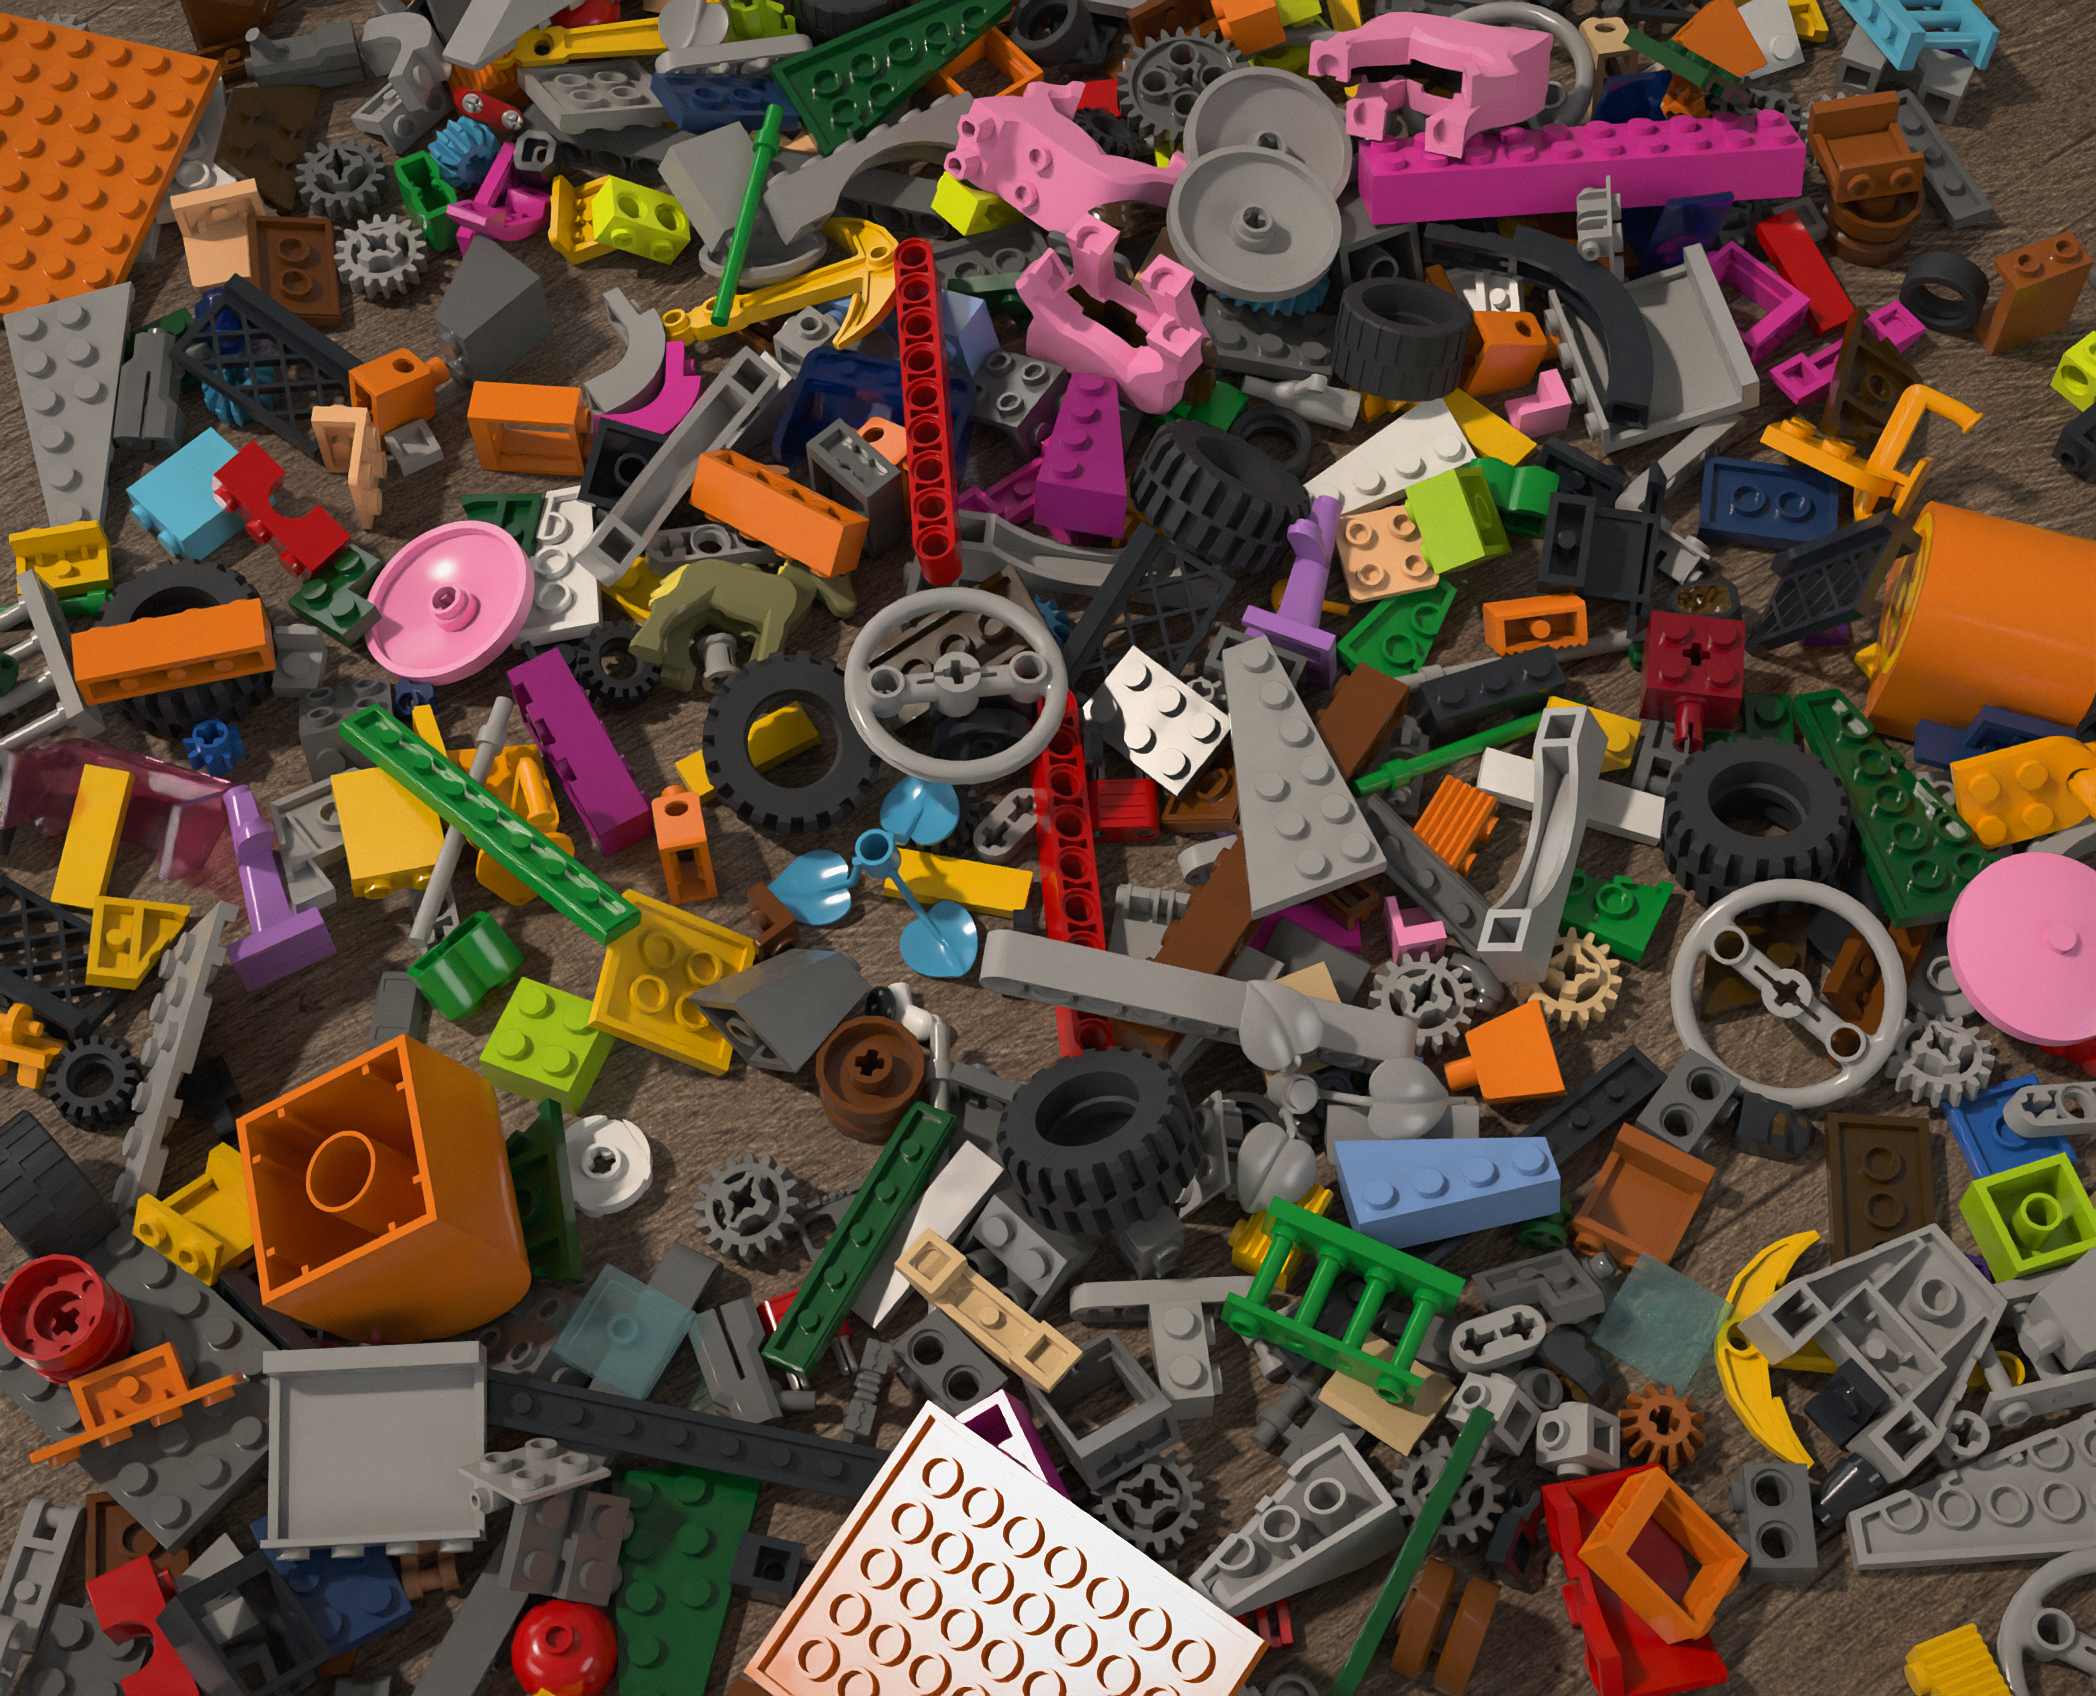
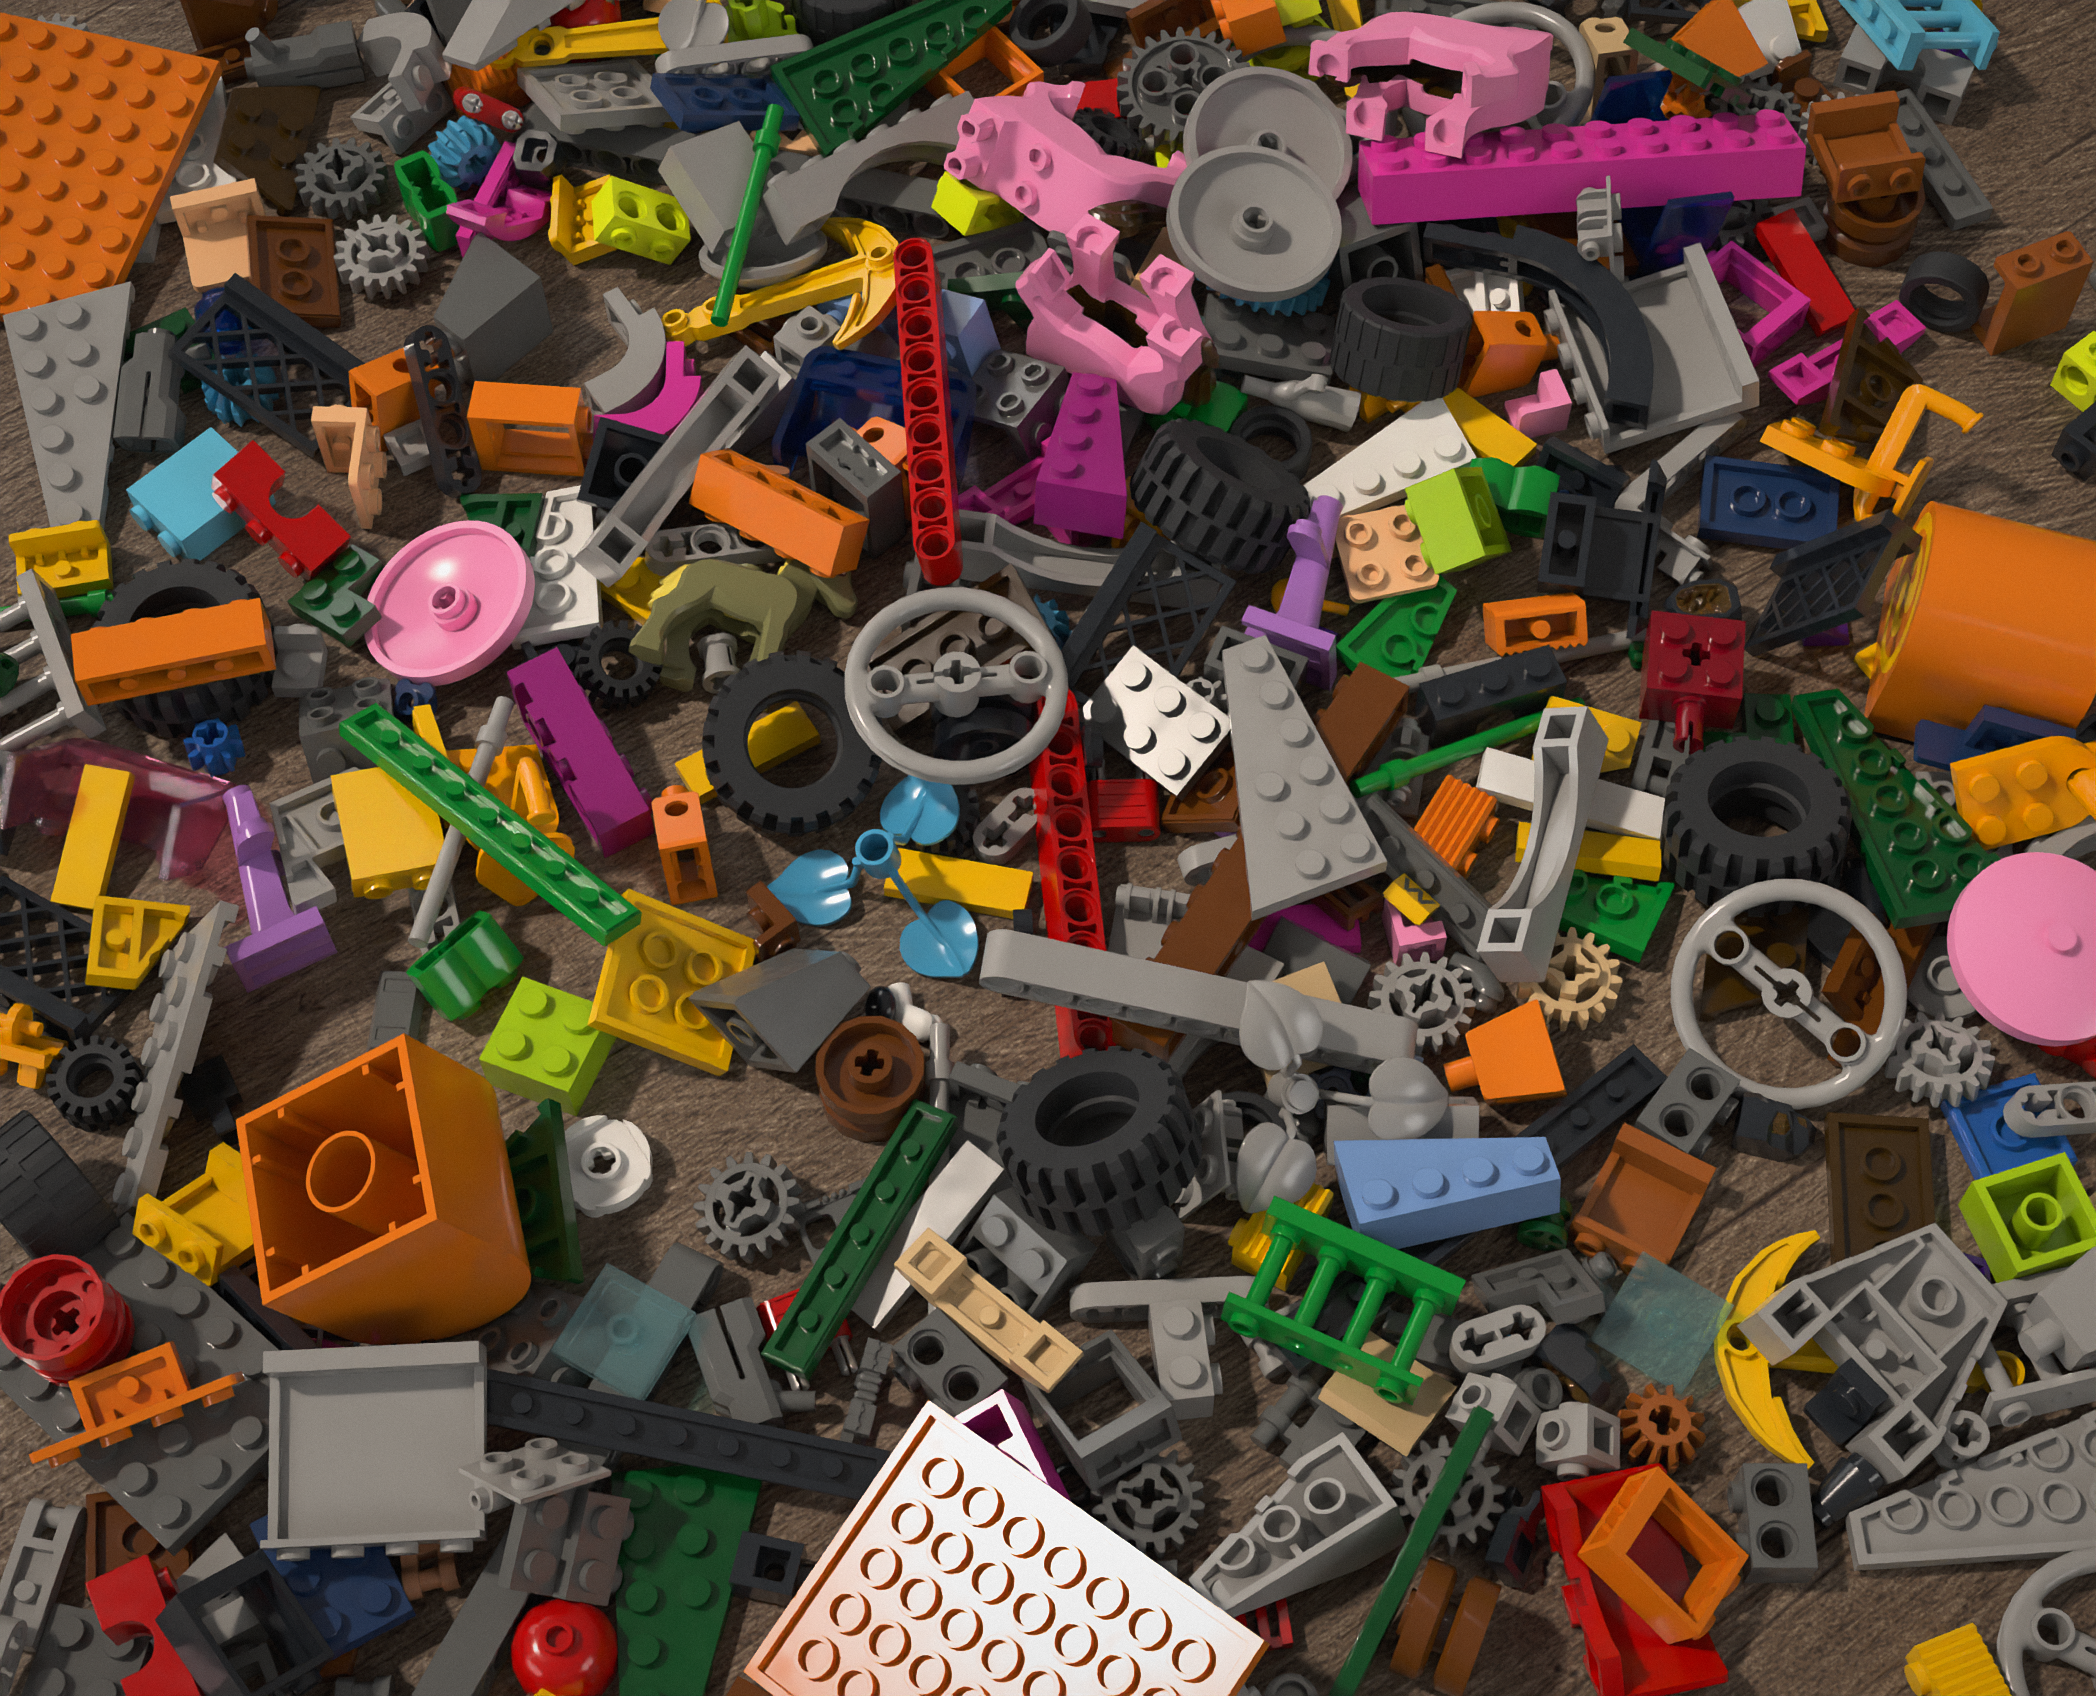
(450, 411): none -> black beam
(1411, 899): none -> yellow tile
(1608, 854): none -> yellow tile
(1796, 78): none -> reddish brown bracket

